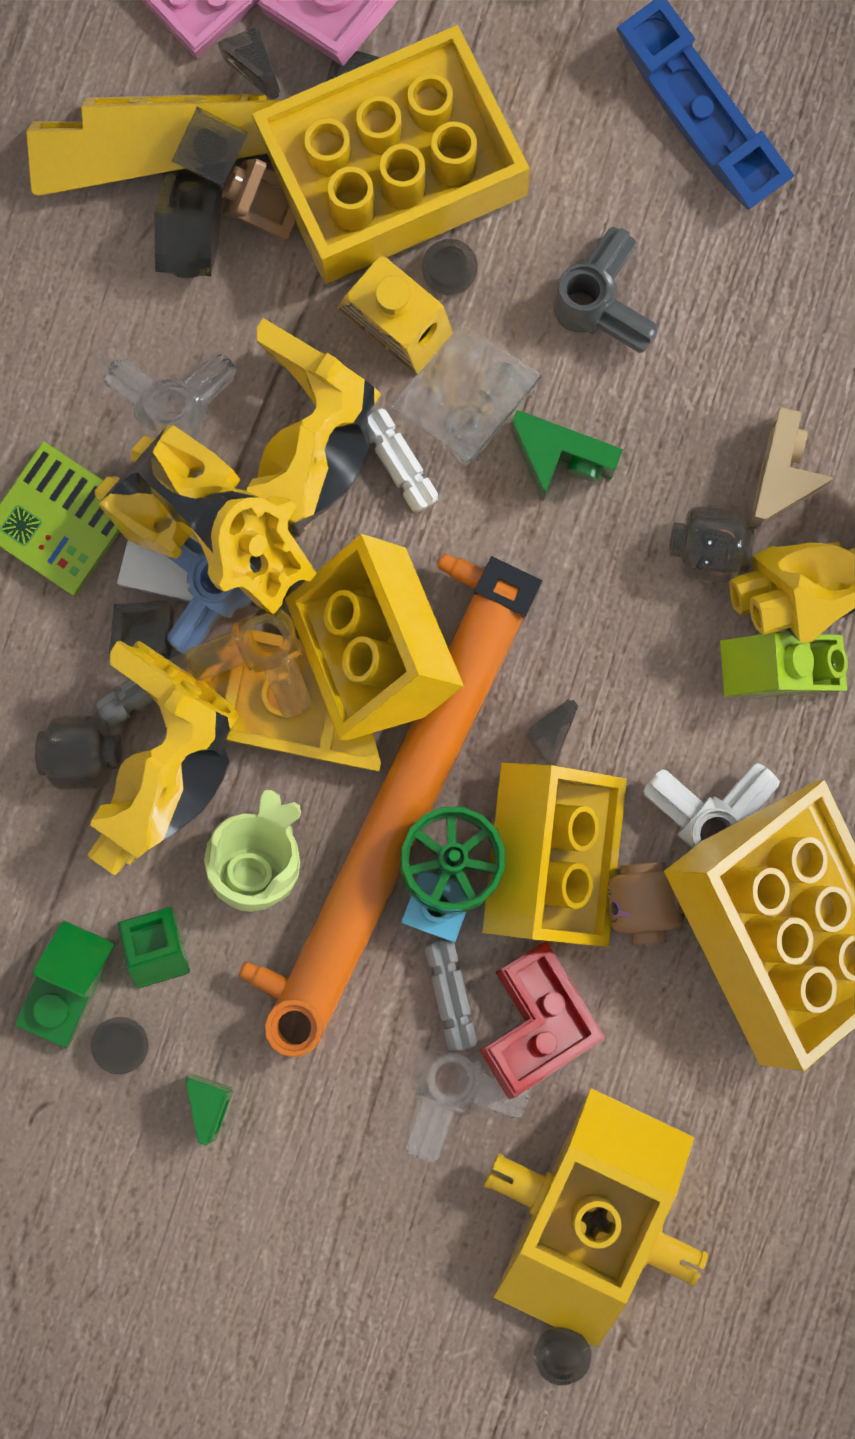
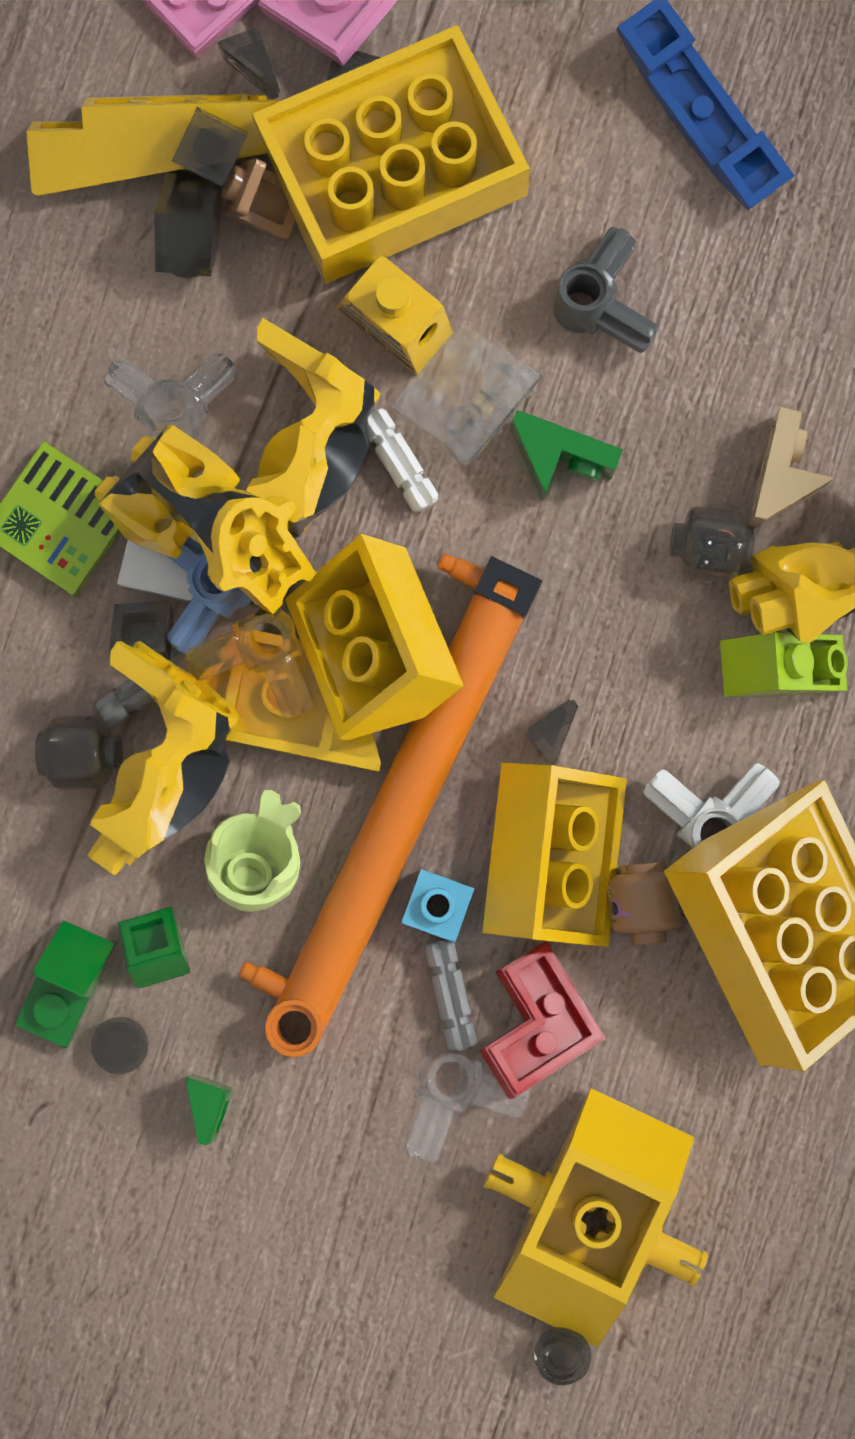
(449, 267): clear smoke plate -> none
(452, 859): green wheel -> none

